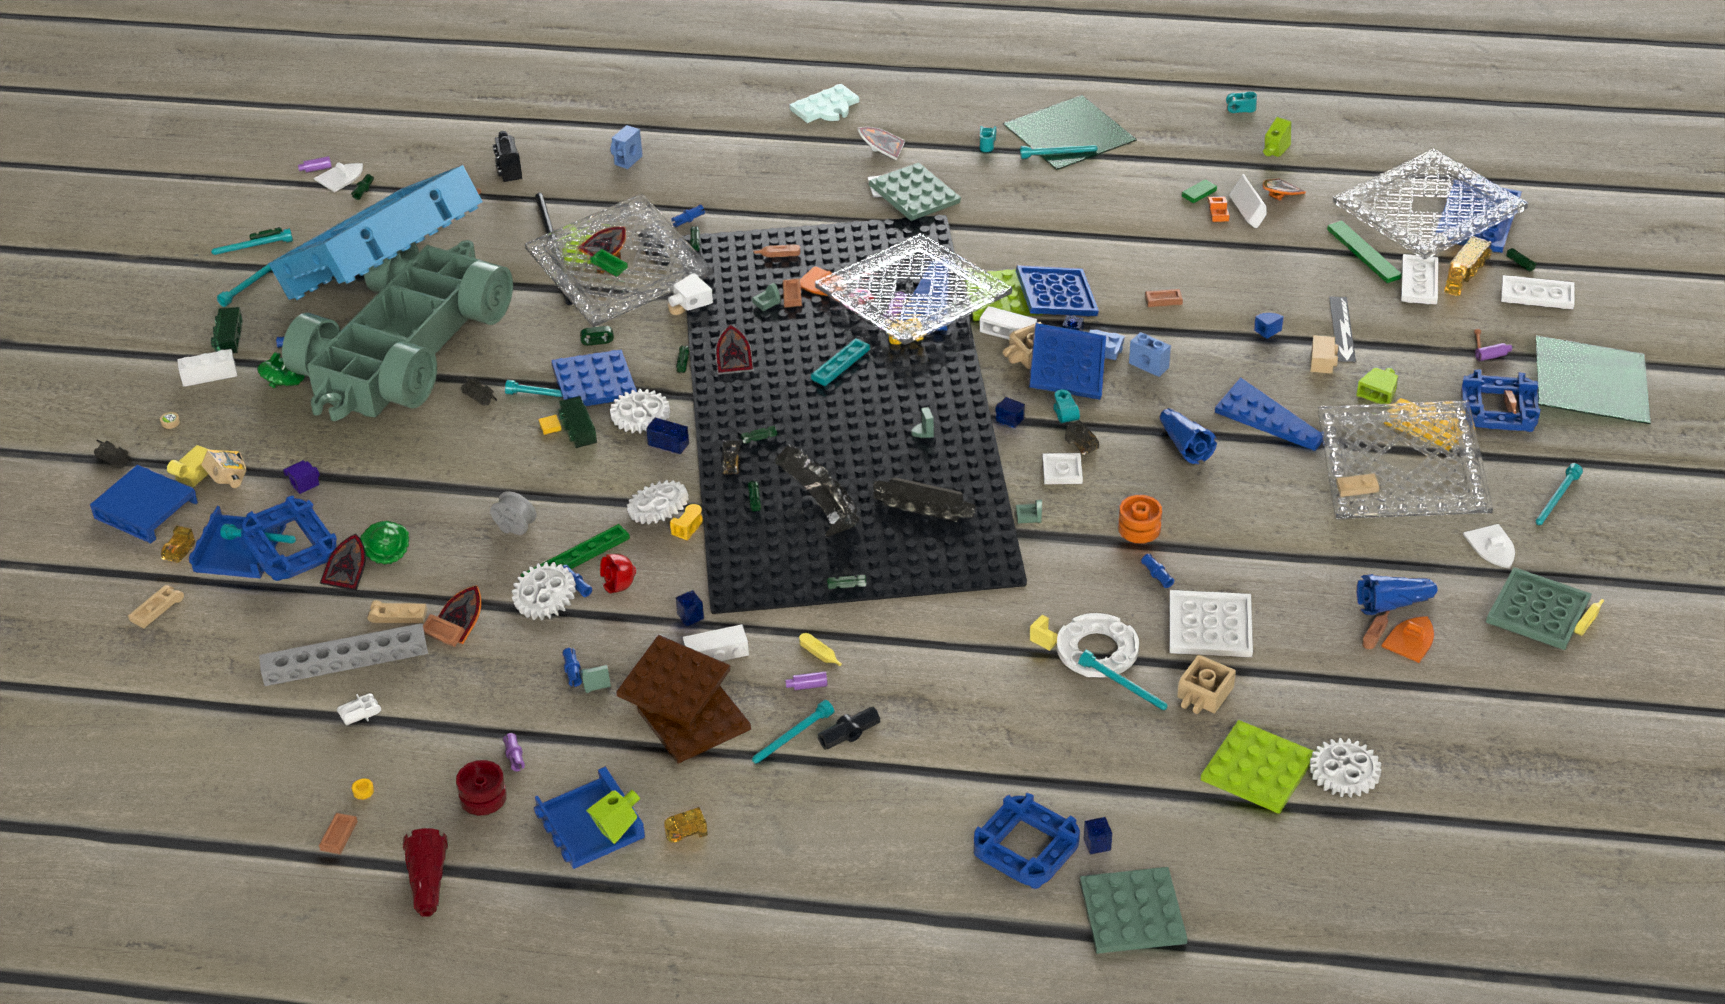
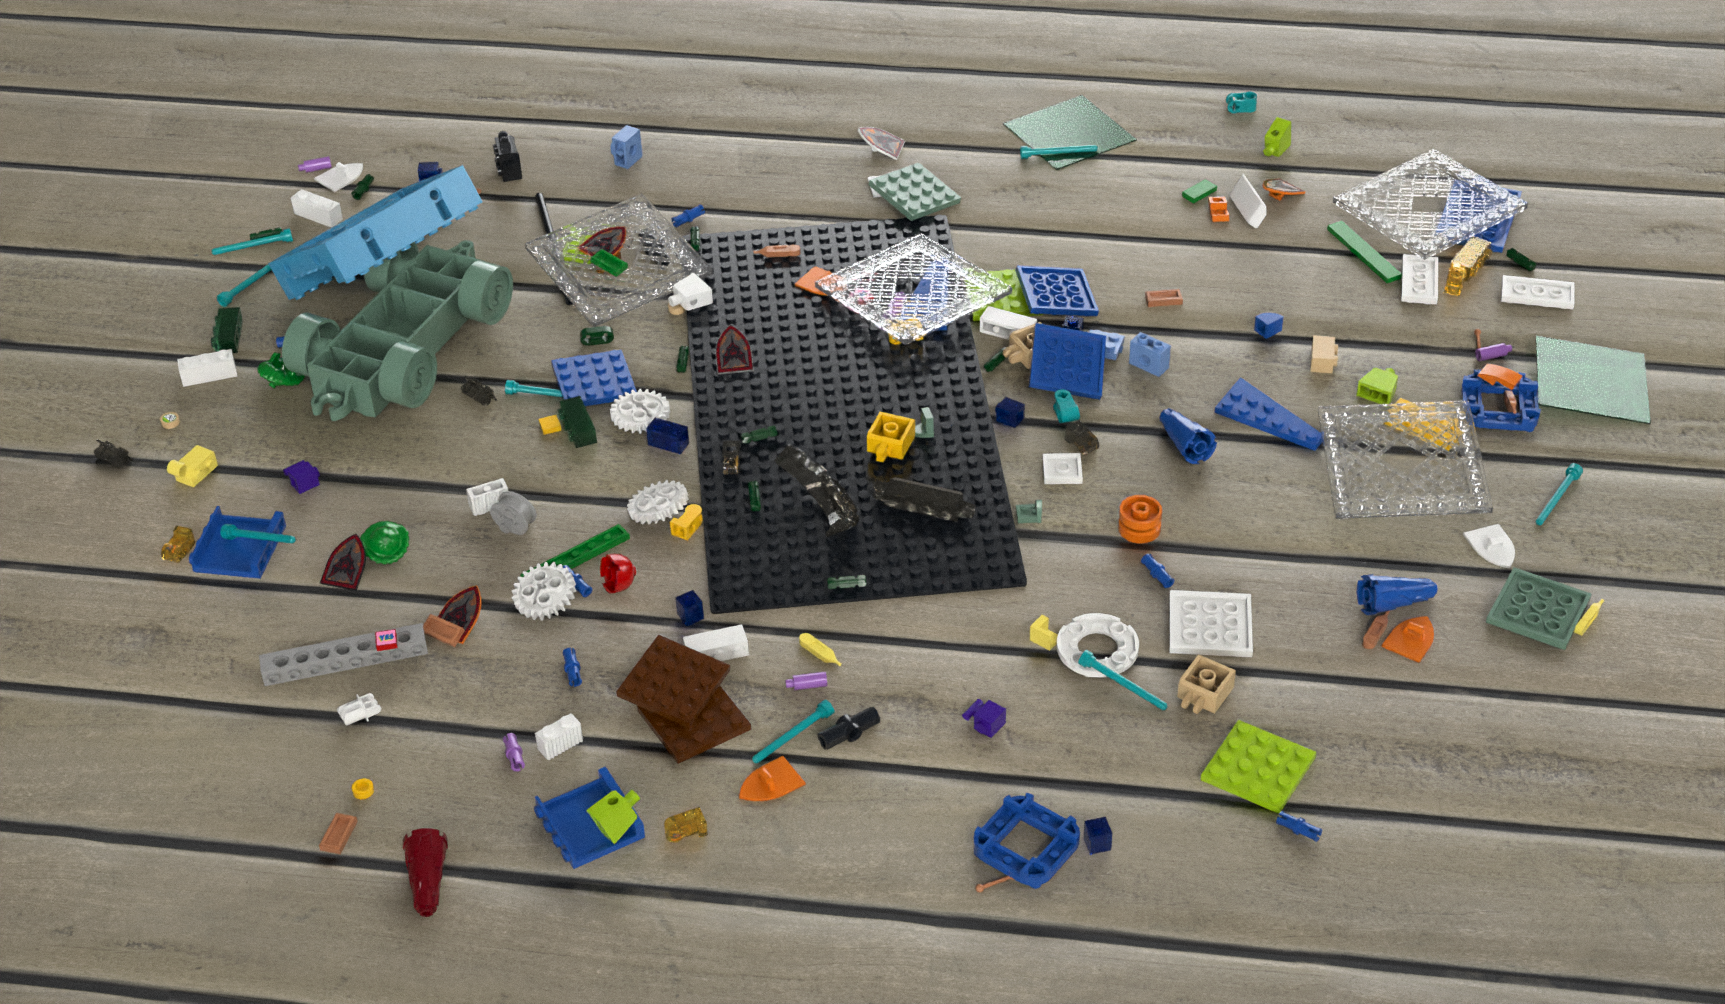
(141, 502): blue panel -> none
(155, 606): tan plate -> none
(225, 467): tan torso -> none
(278, 565): blue plate -> none
(316, 208): none -> white brick
(386, 640): none -> tile
(397, 612): tan plate -> none
(428, 169): none -> clear blue brick
(481, 787): dark red wheel -> none
(485, 495): none -> white brick
(559, 736): none -> white brick
(595, 678): sand green tile -> none
(767, 298): sand green tile -> none
(771, 781): none -> orange shield
(792, 293): nougat tile -> none
(825, 104): light aqua plate -> none
(840, 362): teal tile -> none
(890, 436): none -> yellow hinge
(980, 888): none -> nougat hinge
(987, 138): teal piece -> none
(987, 717): none -> dark purple brick
(995, 361): none -> dark green axle
(1133, 910): sand green plate -> none
(1299, 826): none -> blue pin
(1342, 329): sticker -> none
(1345, 767): white gear -> none
(1357, 485): tan plate -> none
(1496, 373): none -> orange slope

